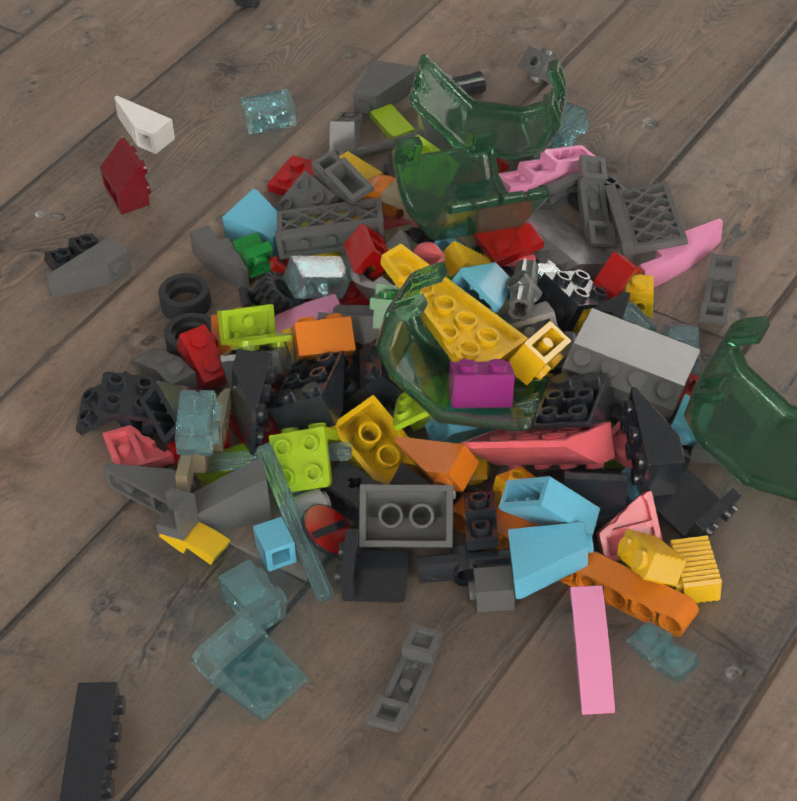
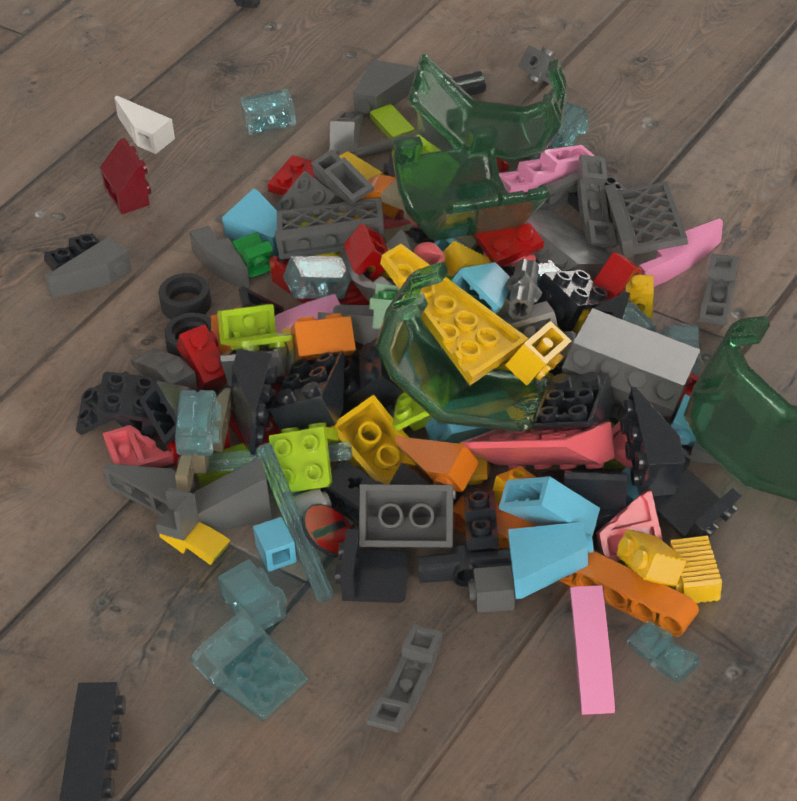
(275, 291): black tyre -> none
(481, 384): magenta brick -> none

